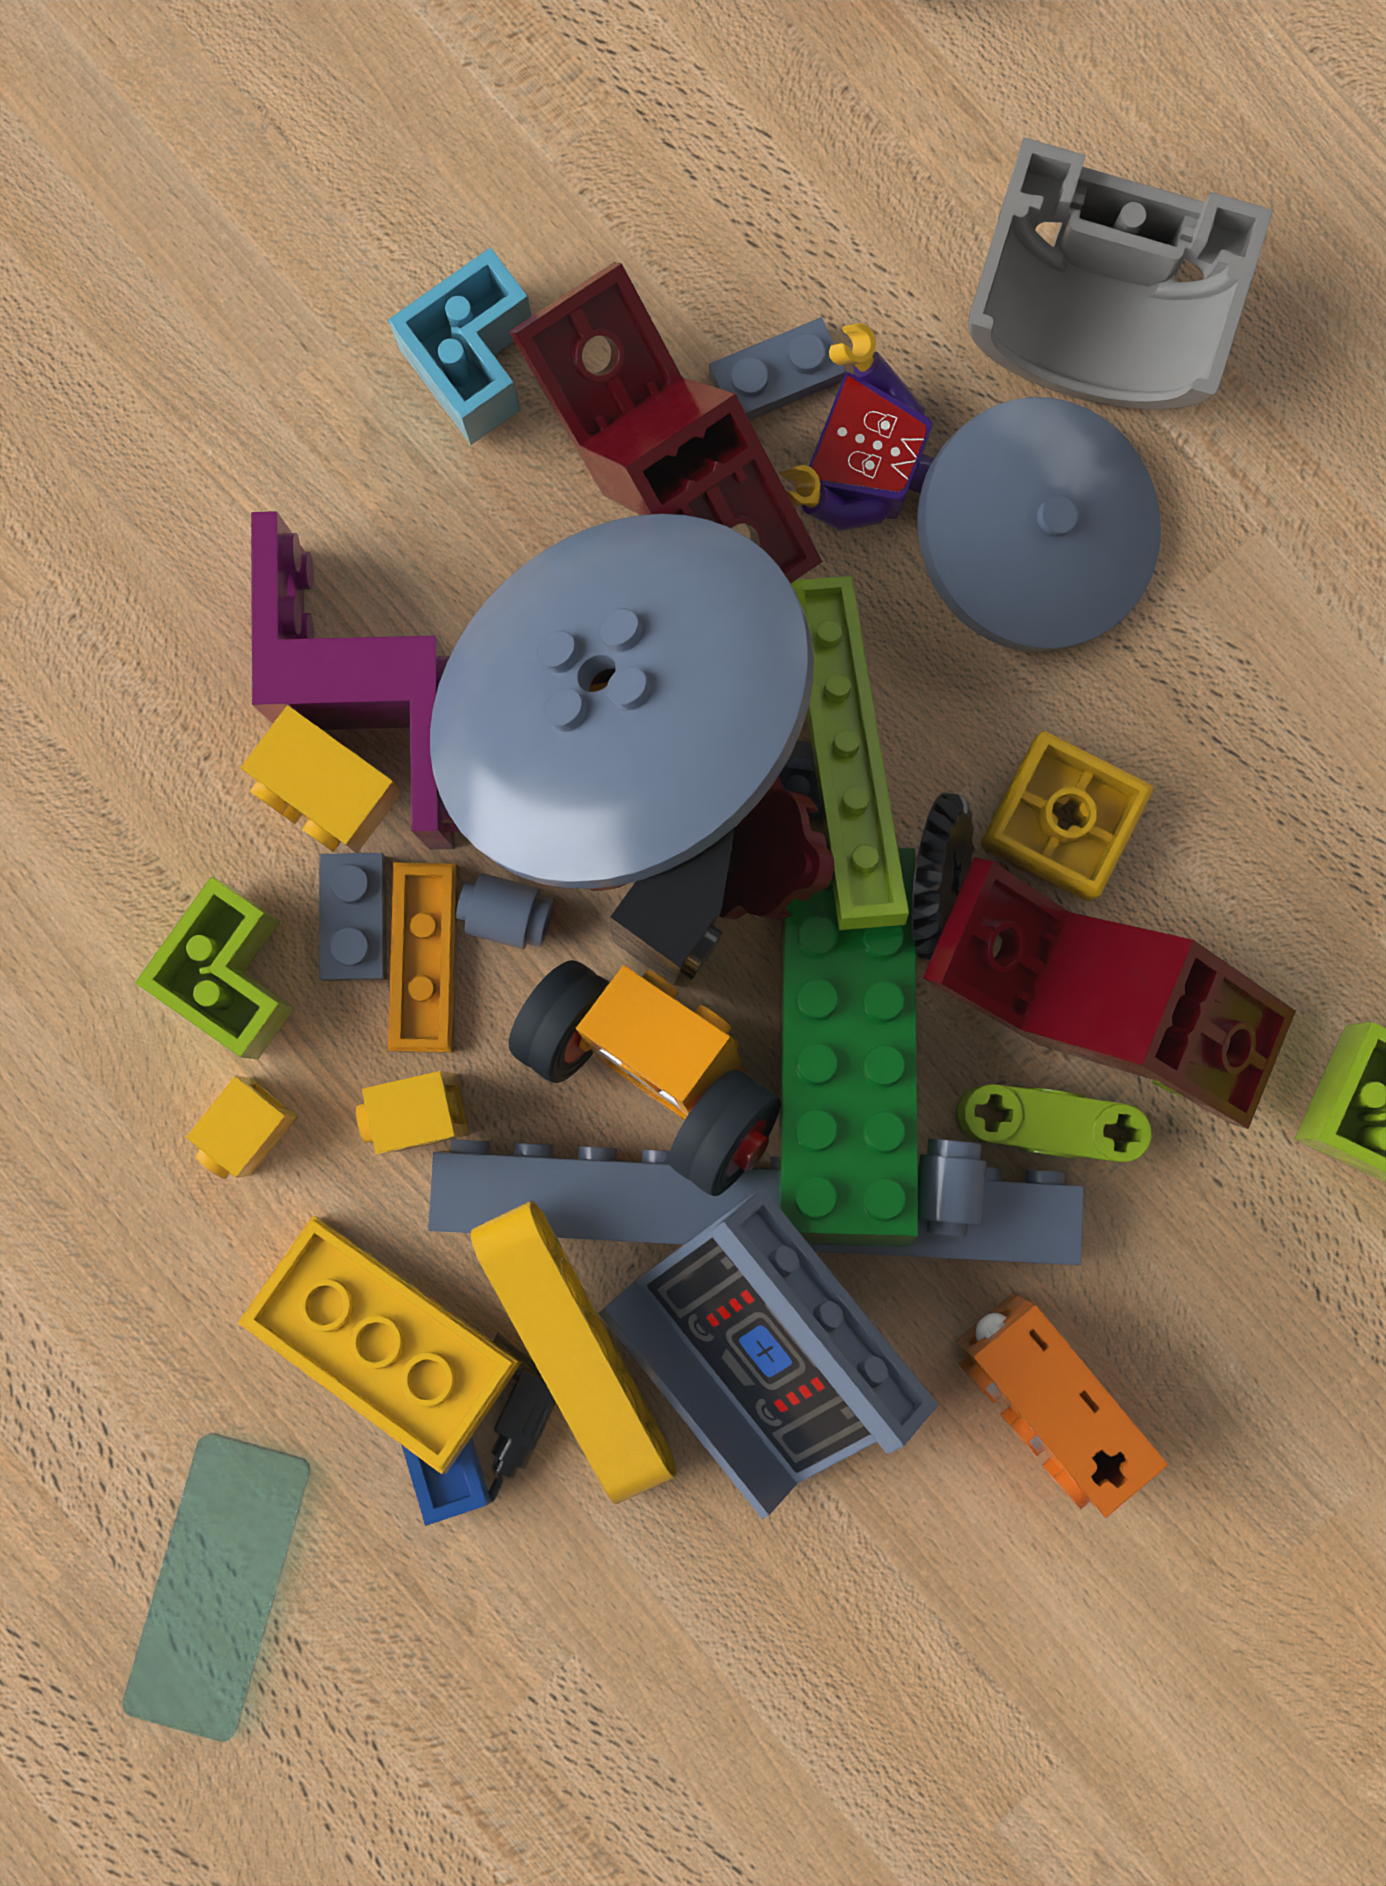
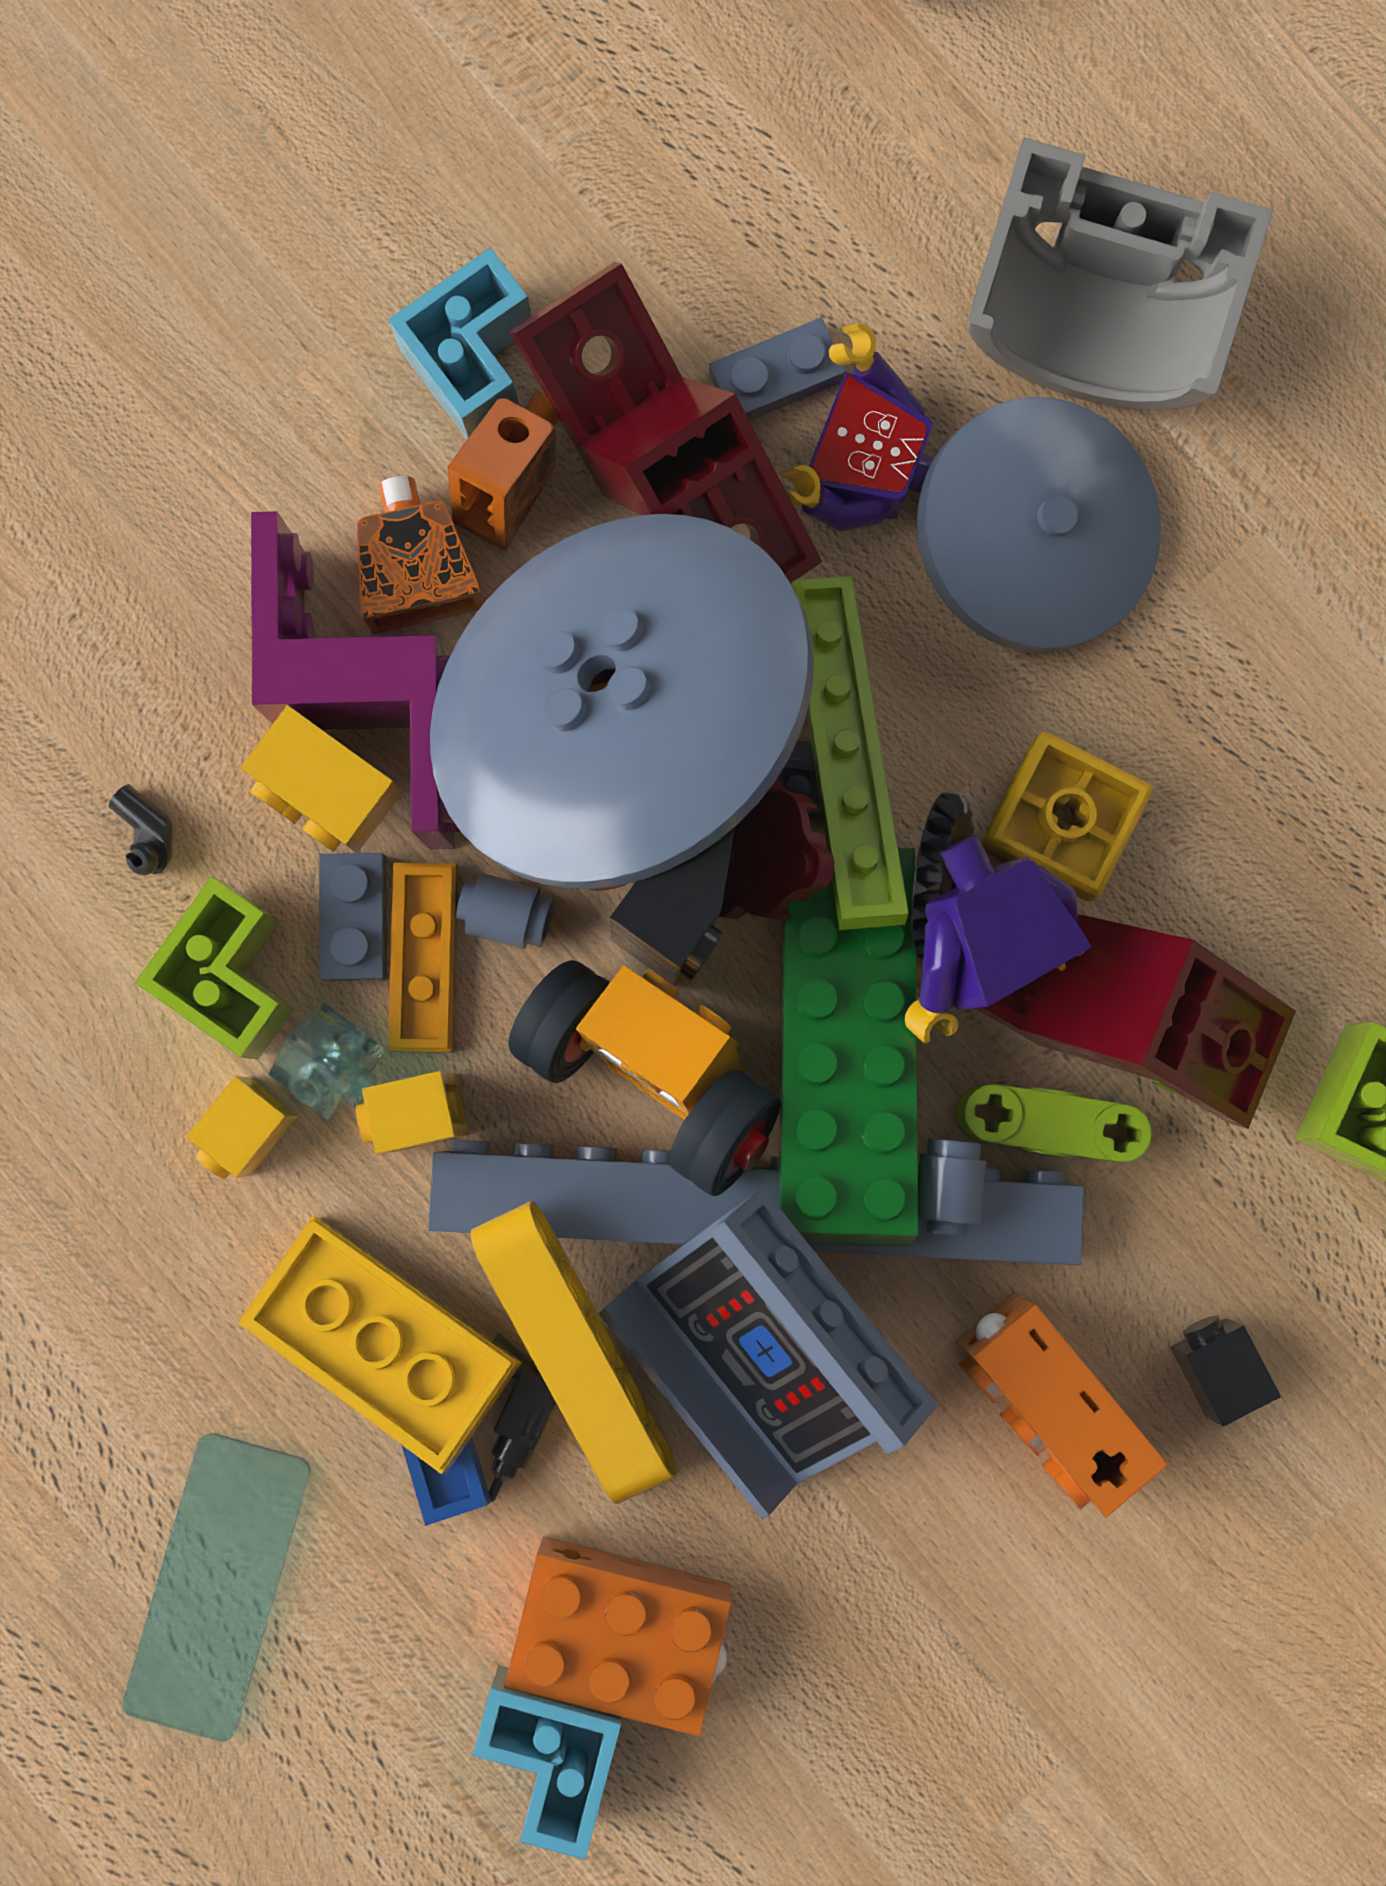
(152, 831): none -> black arm
(327, 1062): none -> clear light blue brick
(412, 562): none -> torso
(503, 468): none -> orange torso
(566, 1749): none -> medium azure brick
(620, 1636): none -> orange piece
(991, 935): none -> dark purple torso
(1224, 1369): none -> black brick

